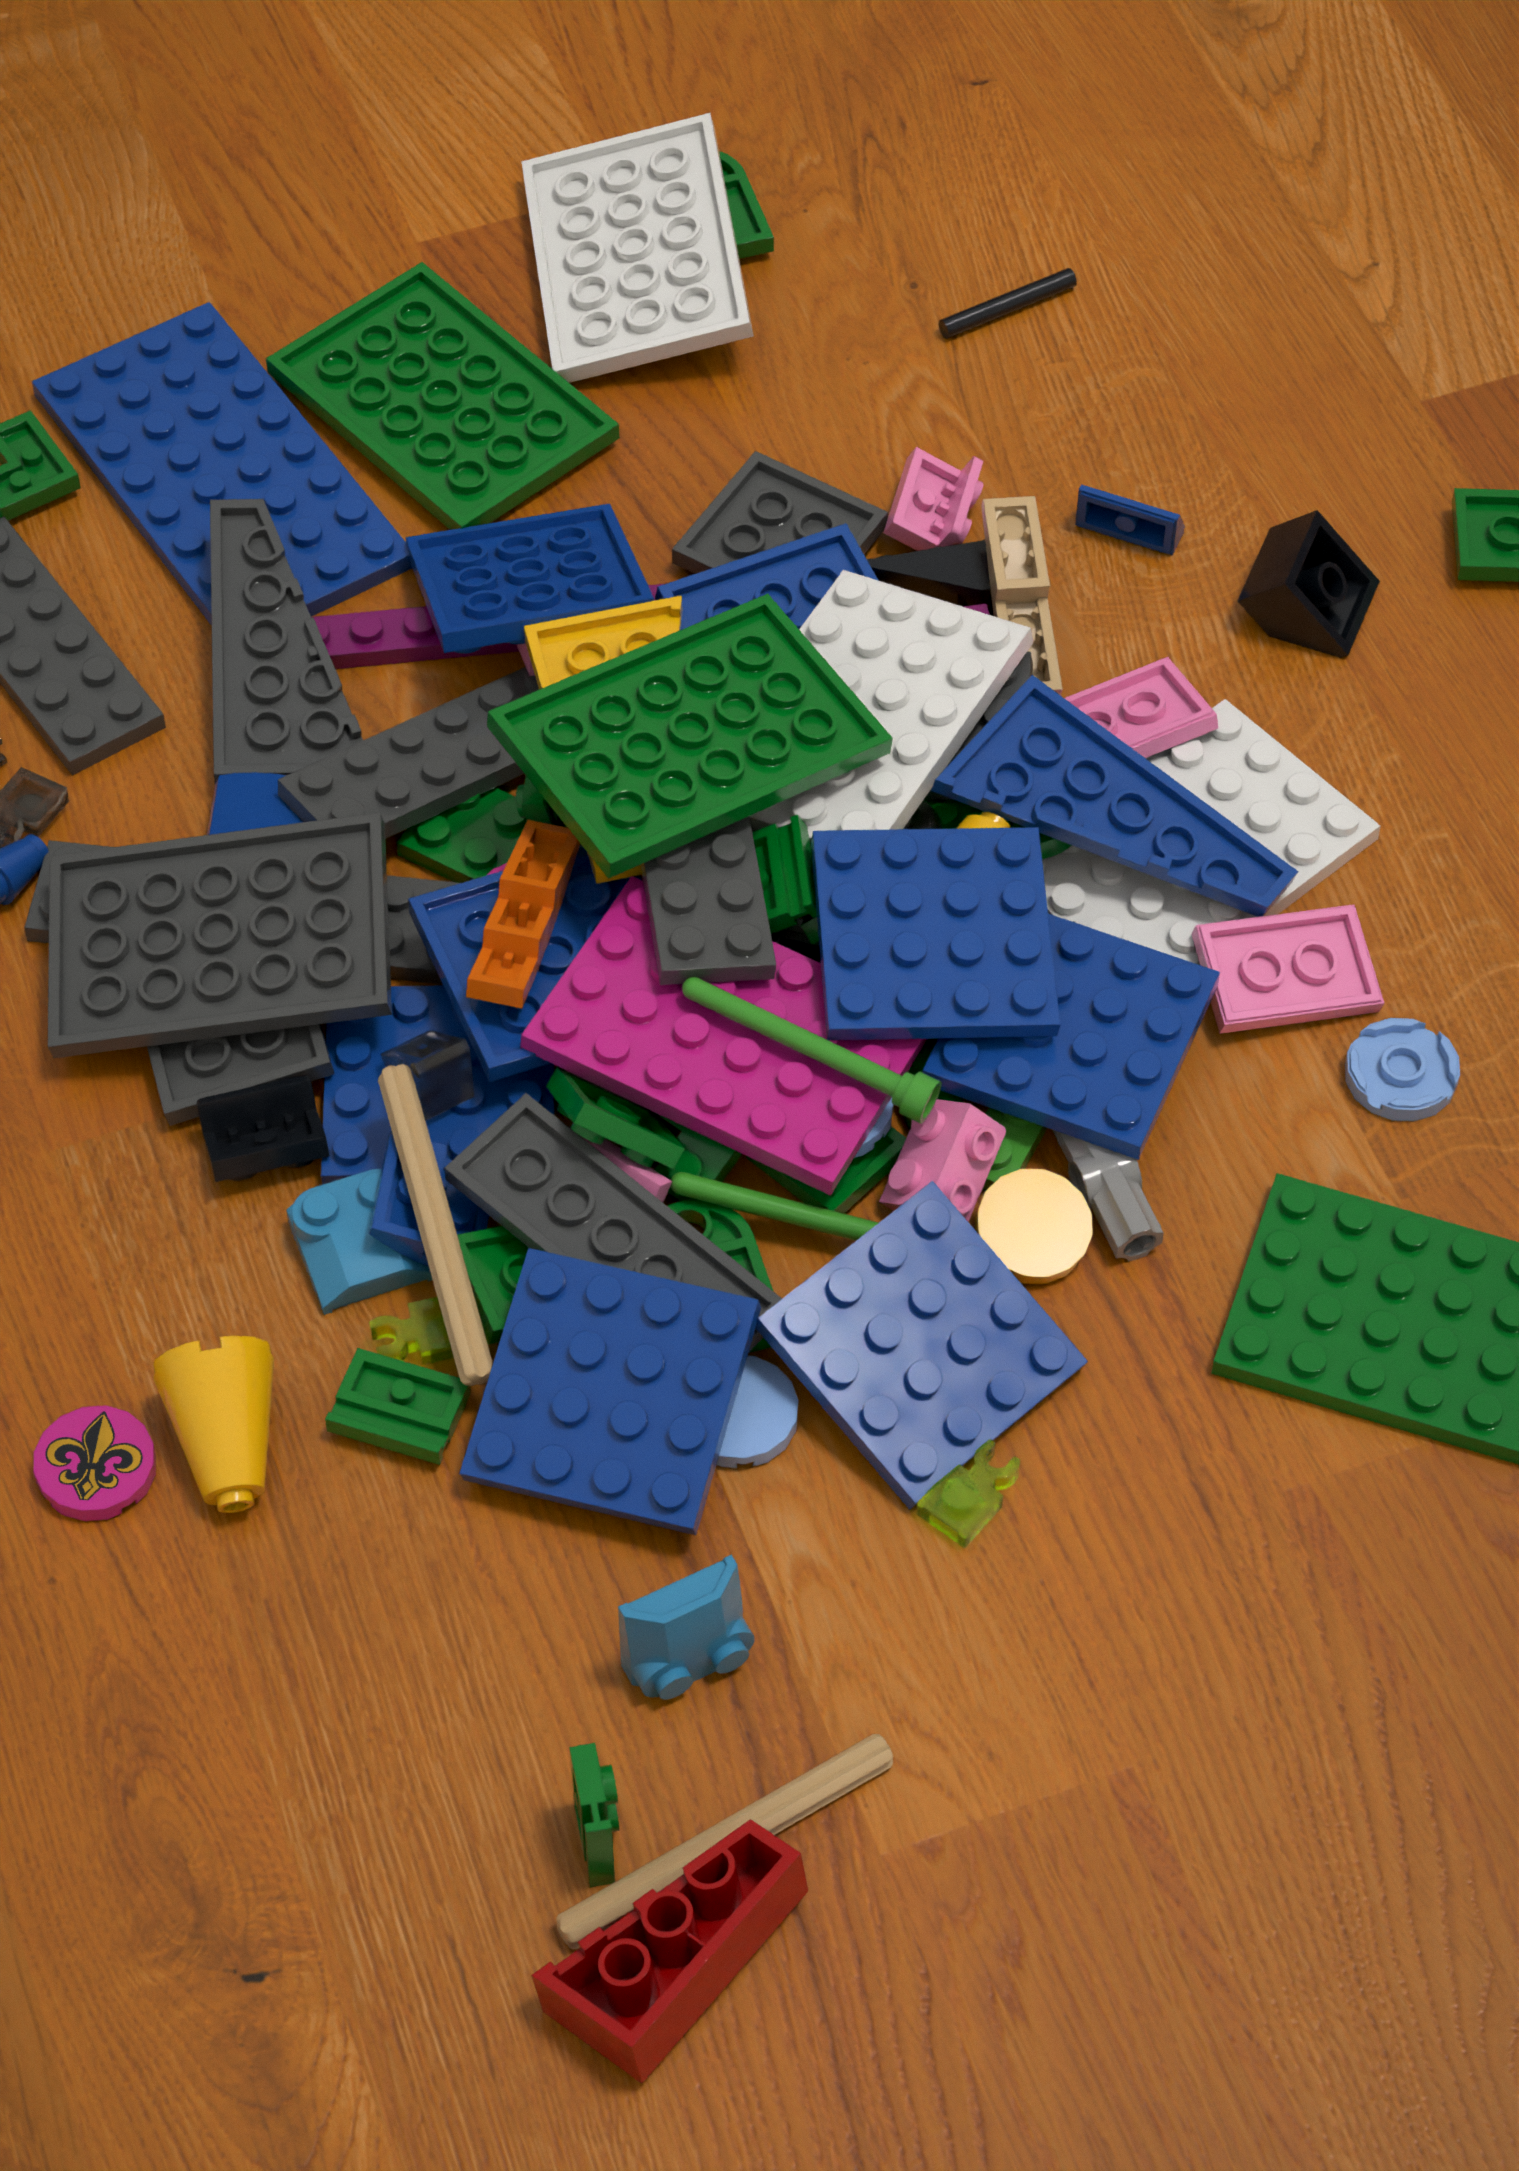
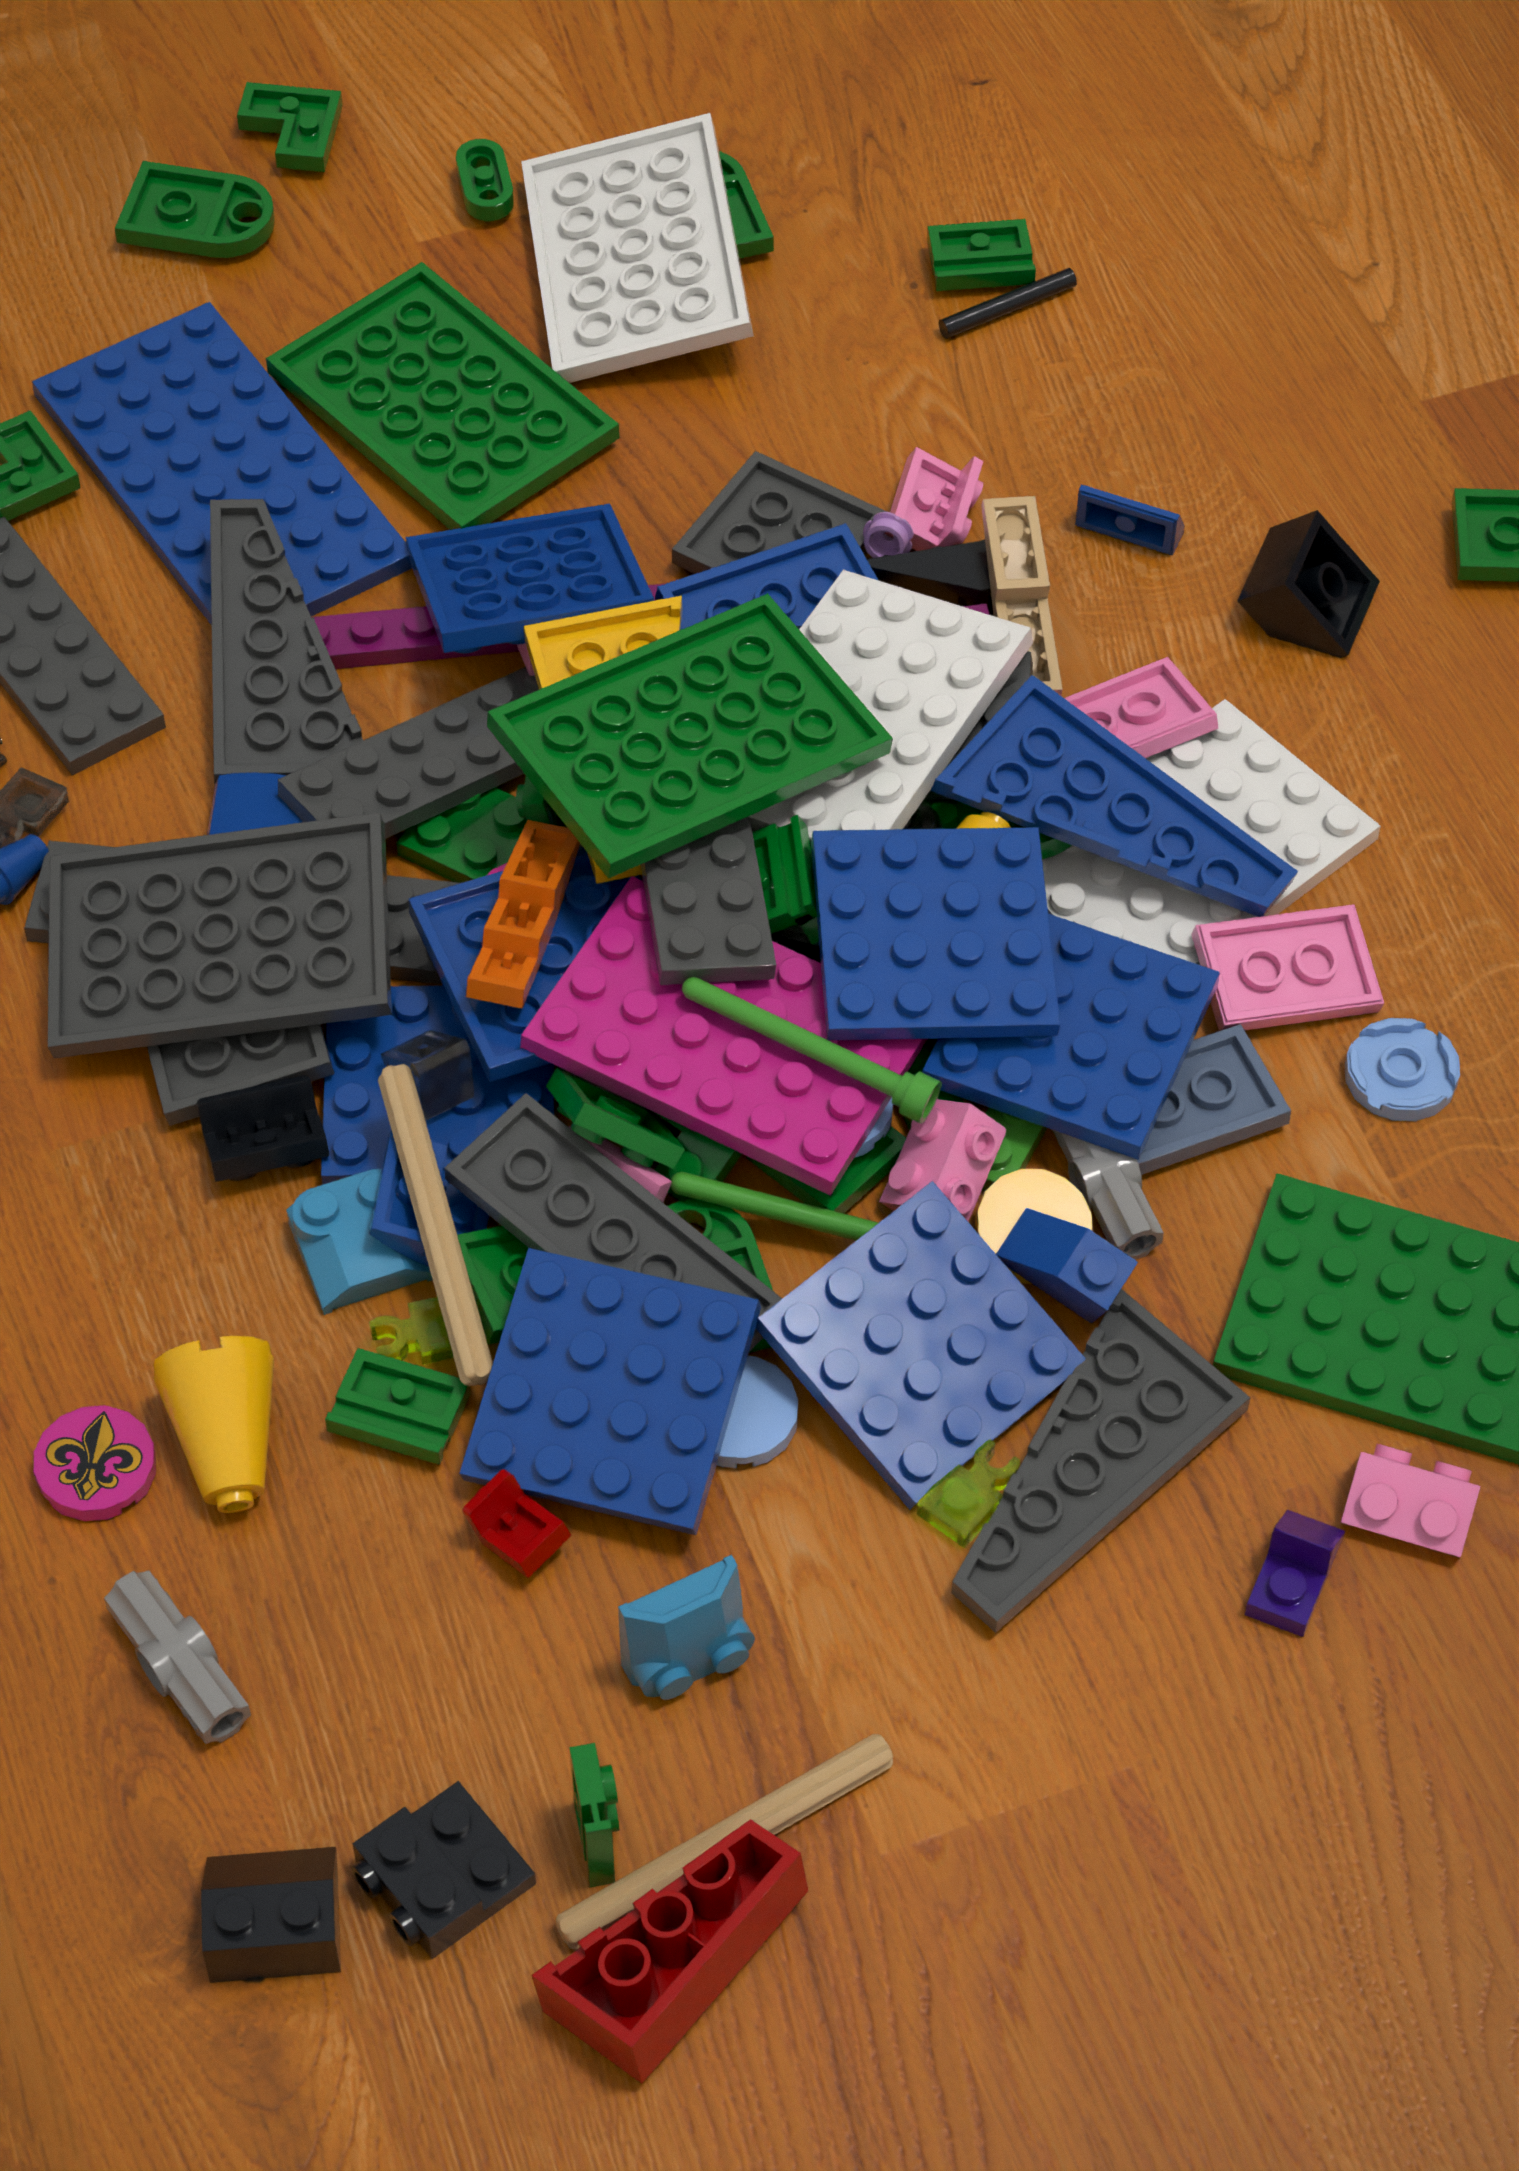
(177, 1656): none -> light grey piece
(195, 212): none -> green plate
(271, 1914): none -> black slope
(301, 116): none -> green plate
(440, 1869): none -> black plate
(484, 179): none -> green plate
(514, 1524): none -> red bracket
(878, 543): none -> lavender plate
(981, 254): none -> green plate
(1066, 1262): none -> blue slope
(1101, 1451): none -> dark grey wing
(1215, 1101): none -> sand blue plate
(1294, 1572): none -> dark purple slope
(1410, 1501): none -> bright pink bracket

